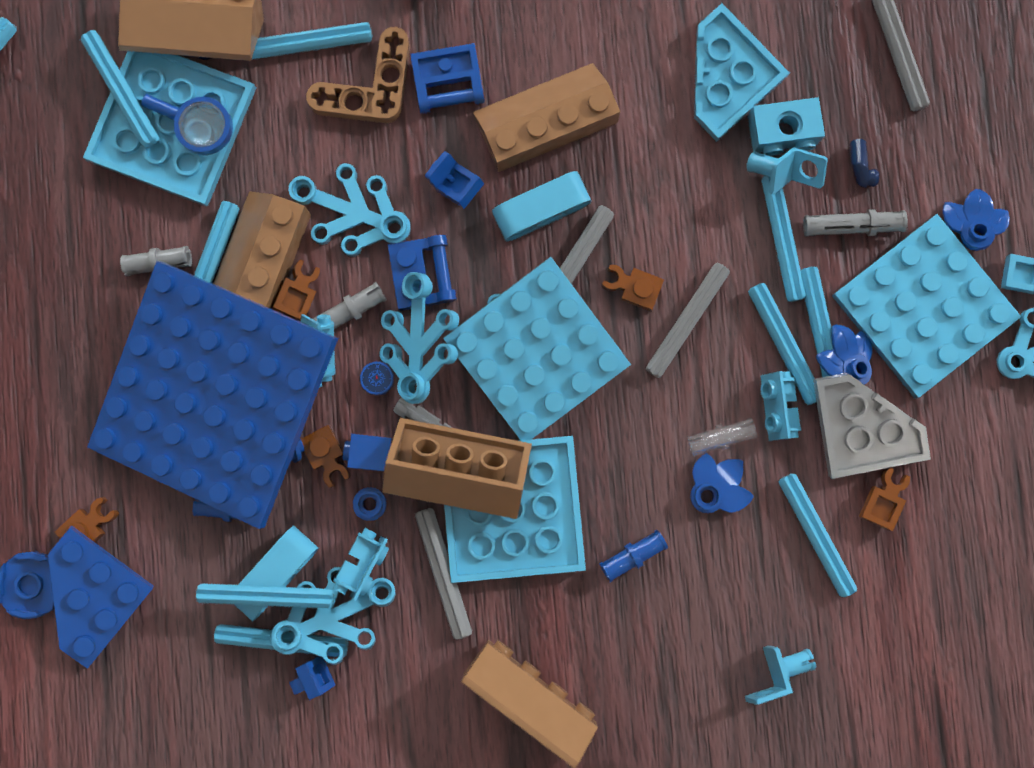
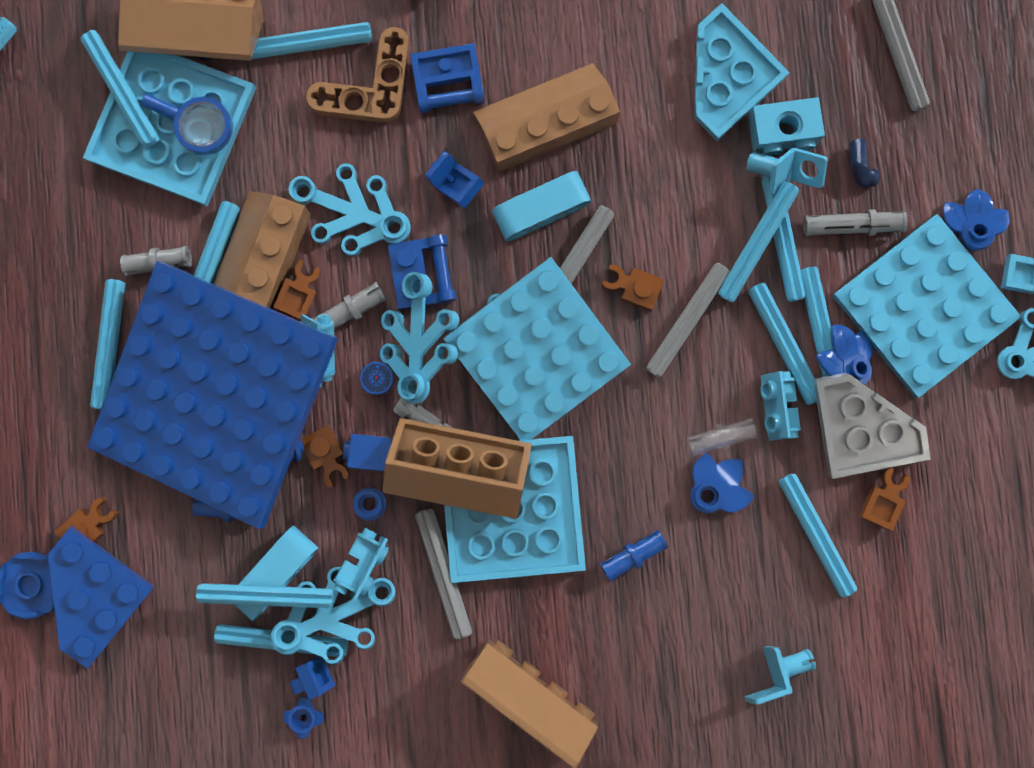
(107, 341): none -> medium azure axle
(299, 726): none -> blue plate
(758, 241): none -> medium azure axle

